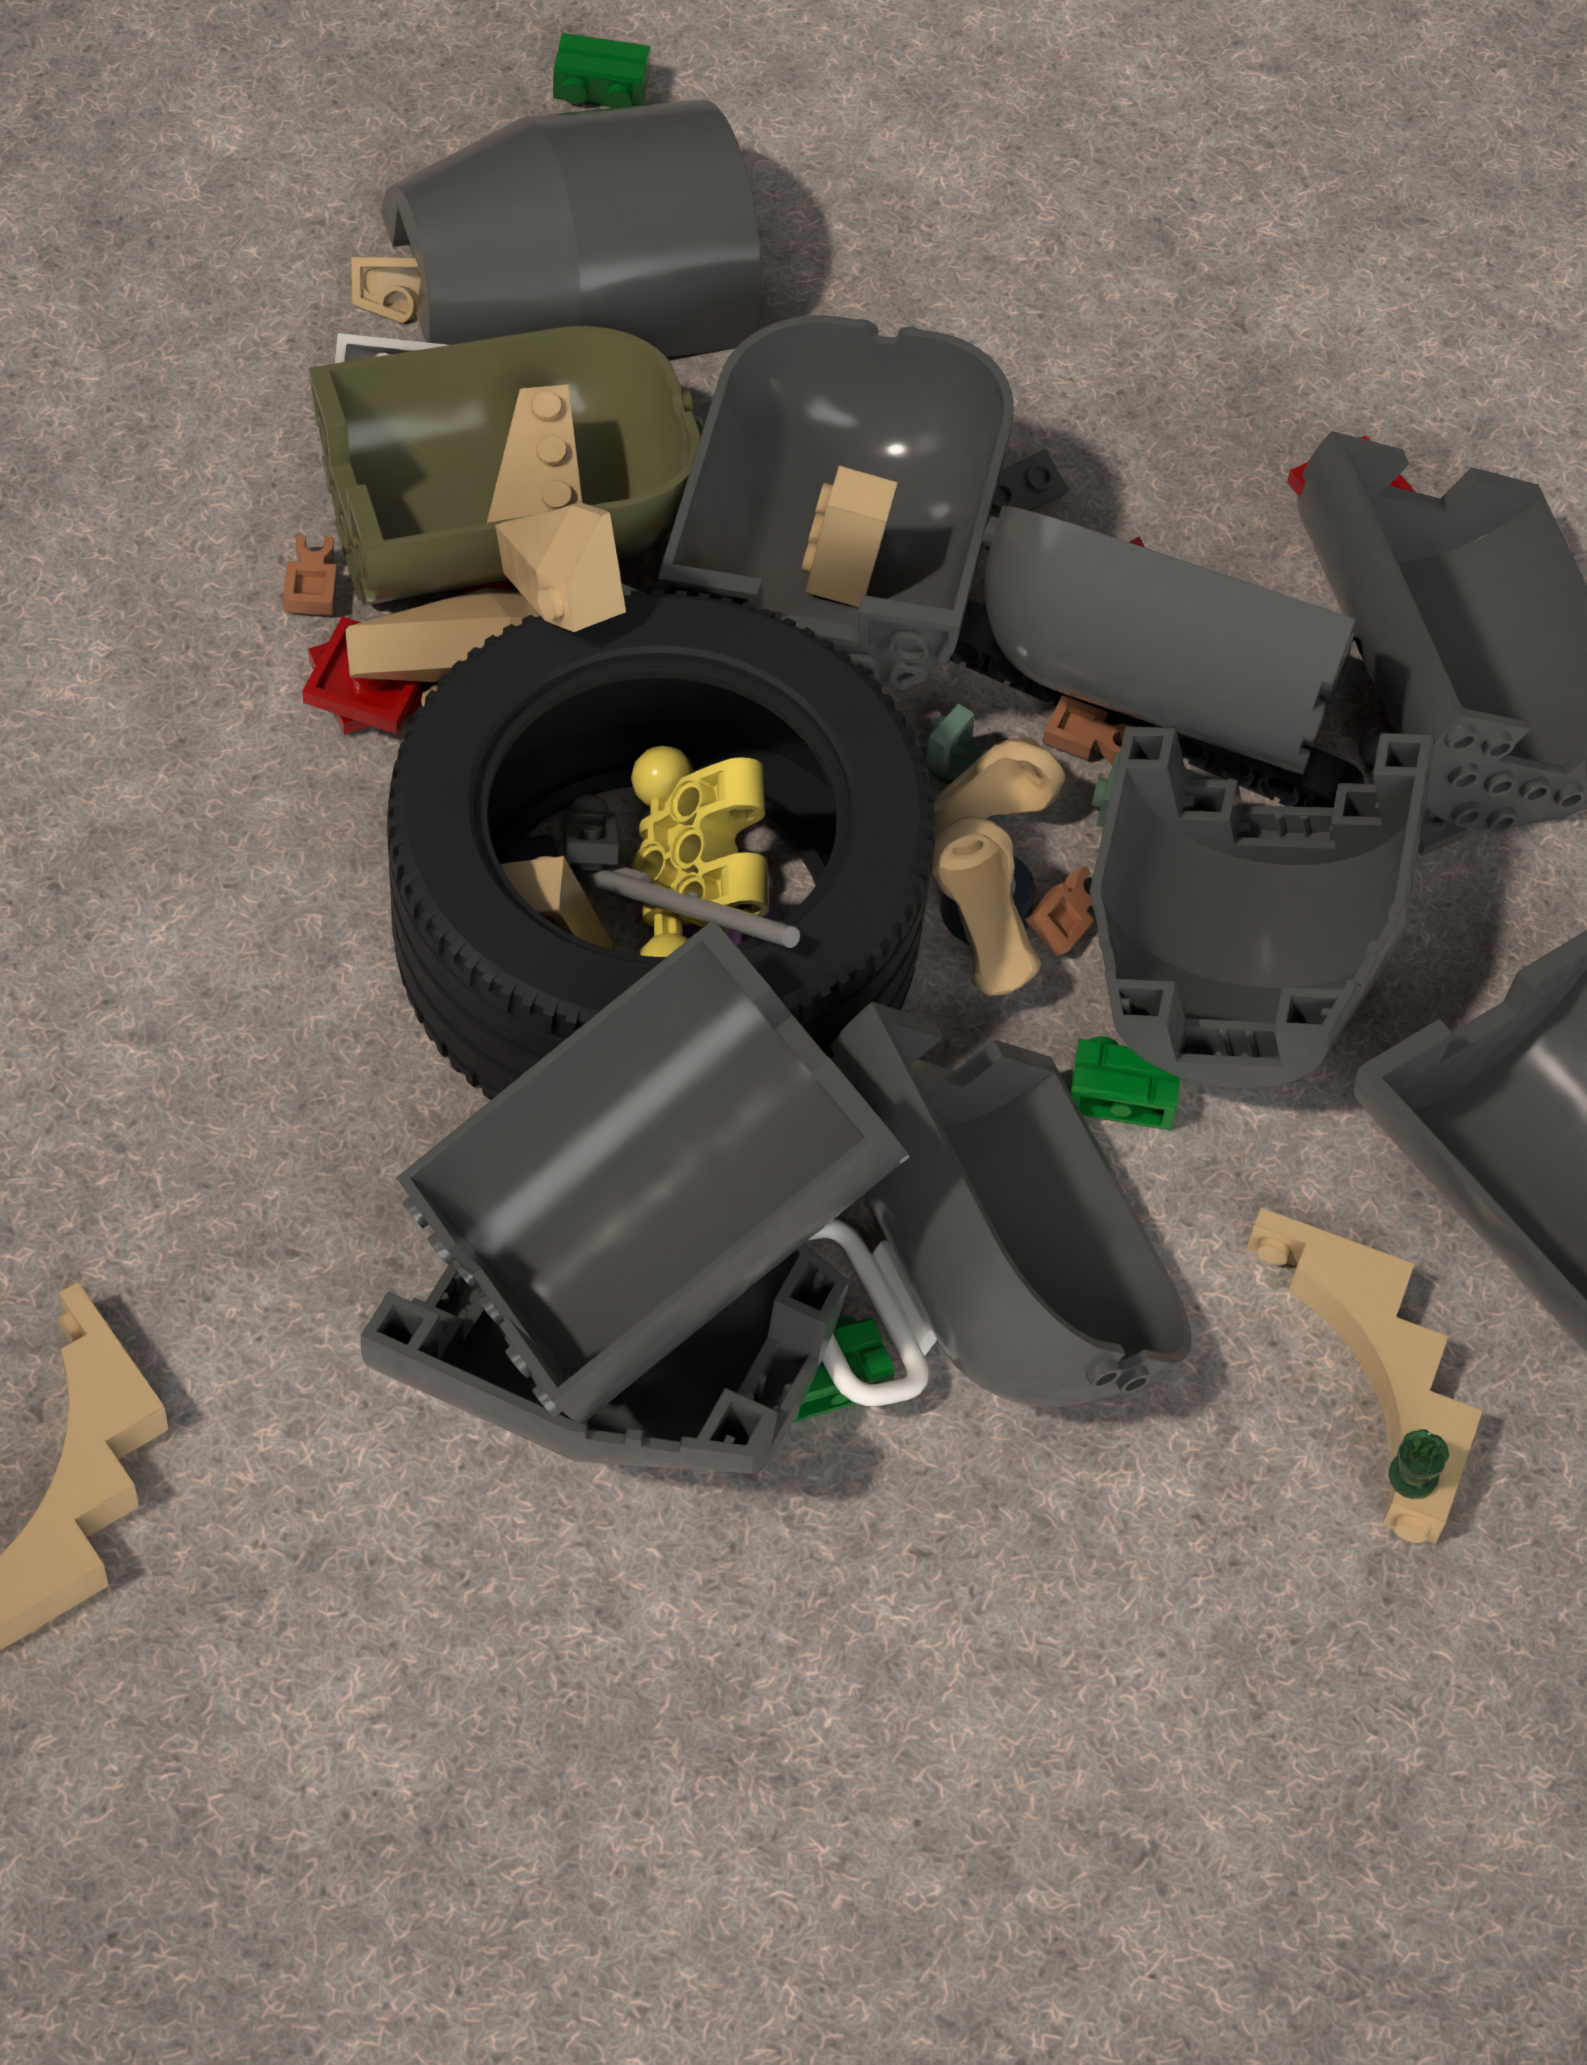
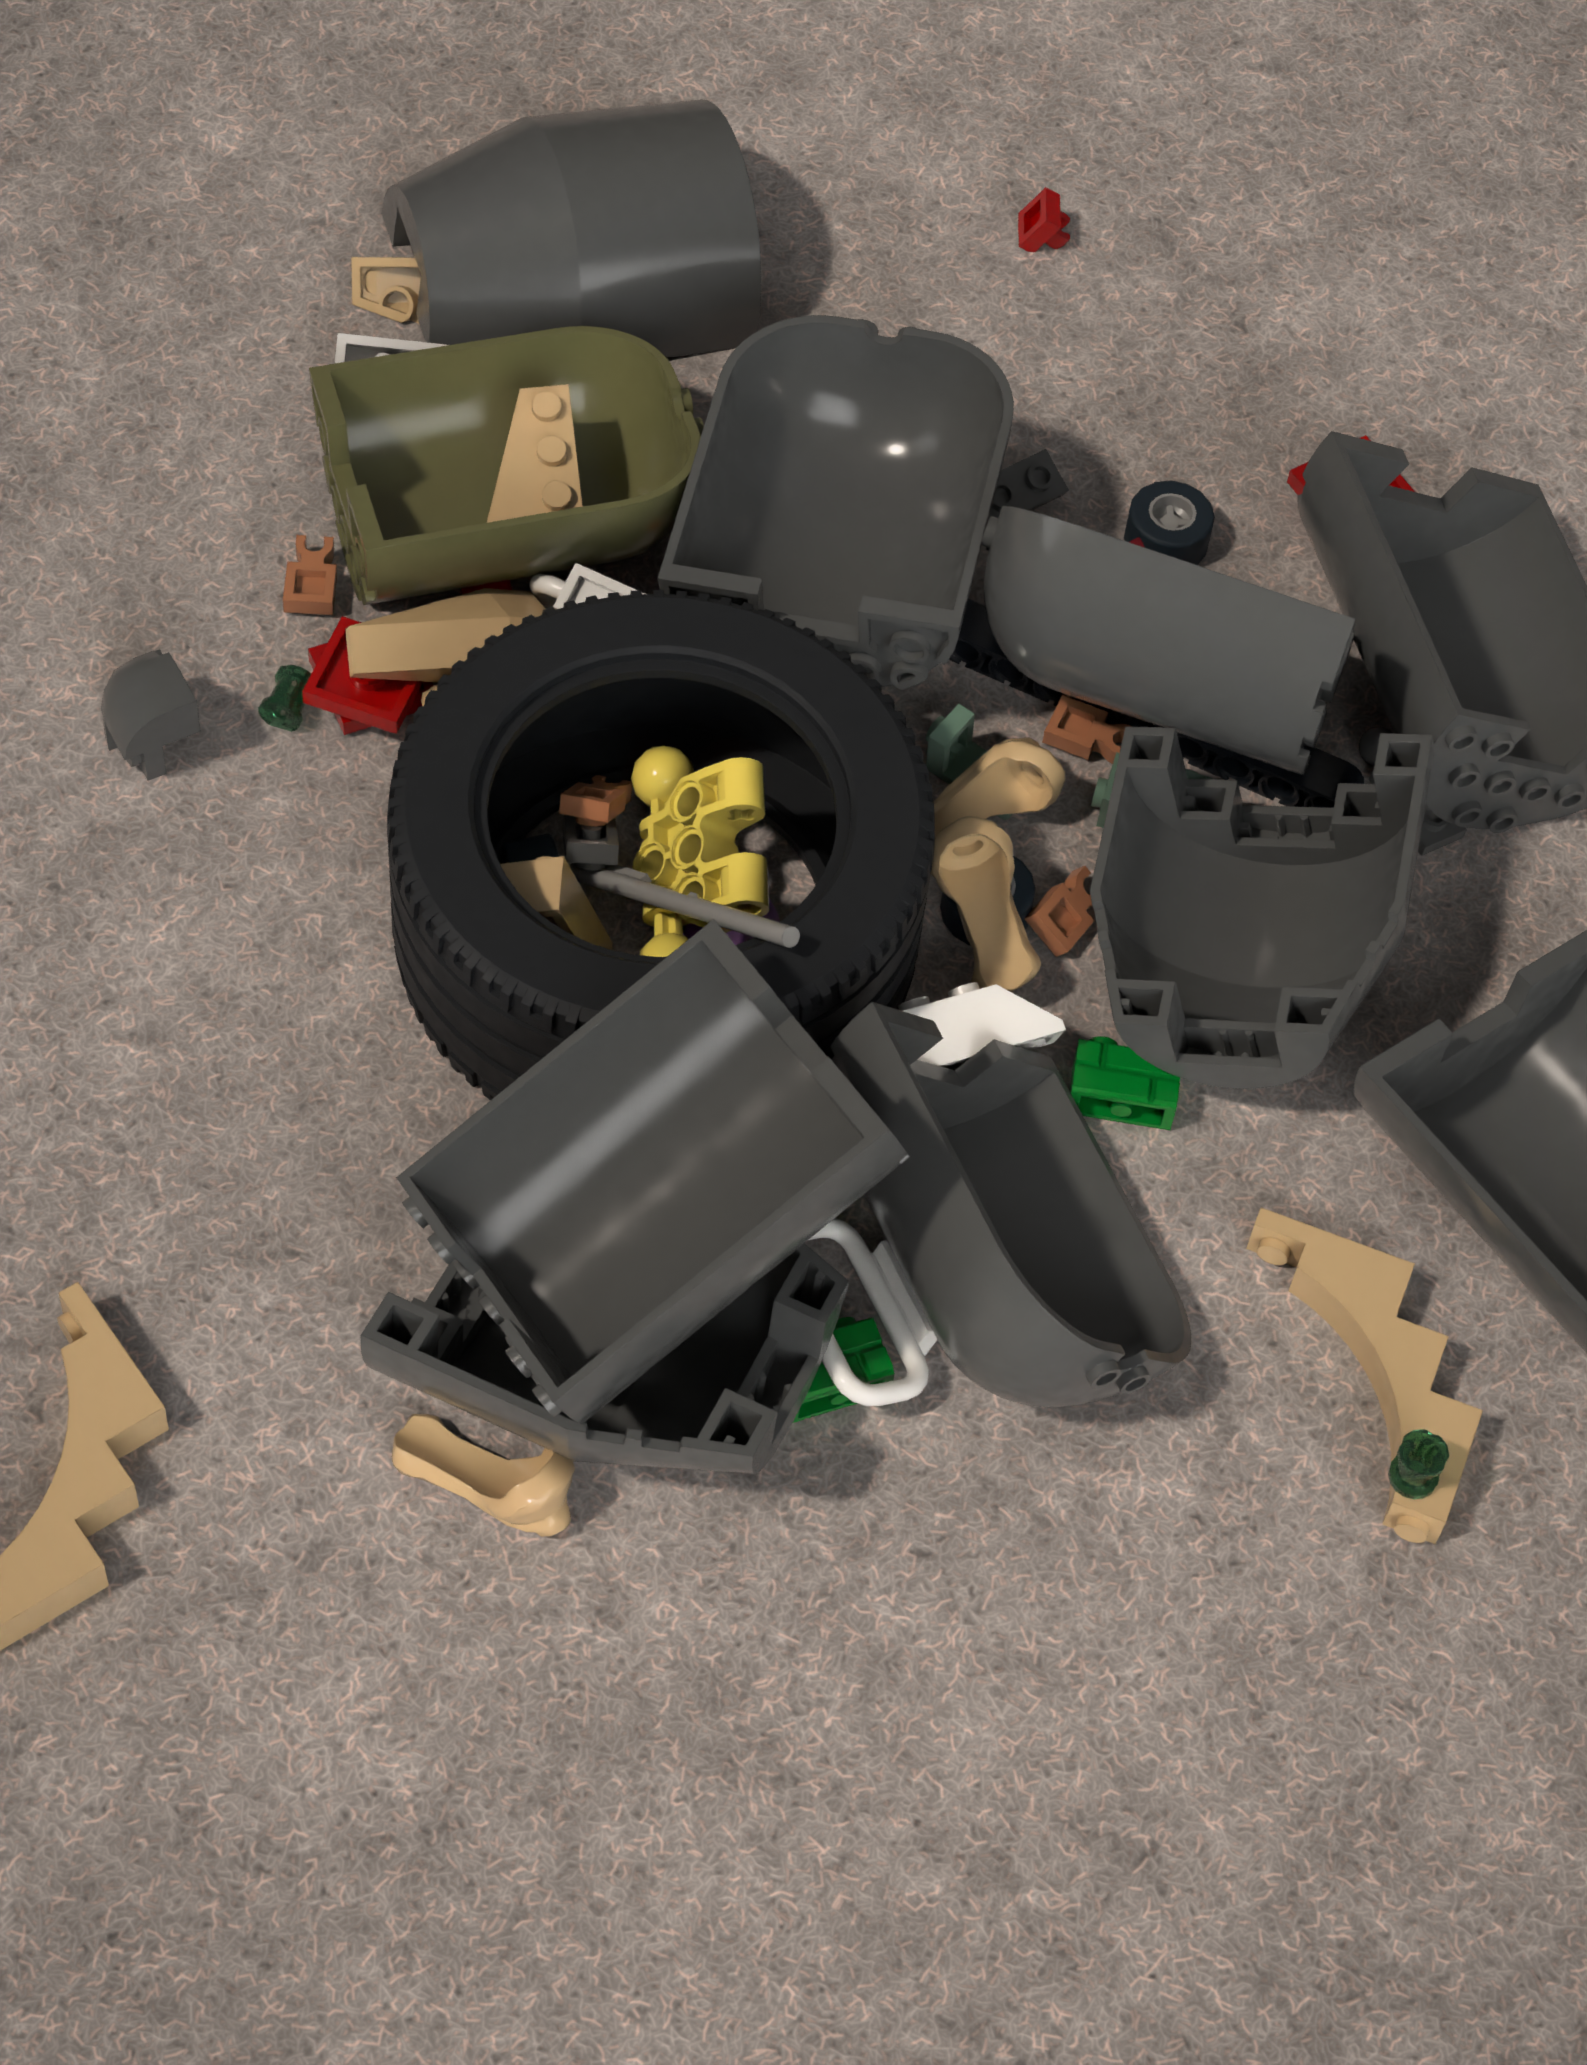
(146, 709): none -> dark grey brick
(285, 698): none -> clear green bush
(517, 1492): none -> tan hair
(564, 564): tan wedge -> none
(595, 802): none -> nougat plate
(601, 71): green brick -> none
(847, 535): tan wedge -> none
(978, 1016): none -> white wedge
(1042, 222): none -> red tile
(1171, 520): none -> black wheel

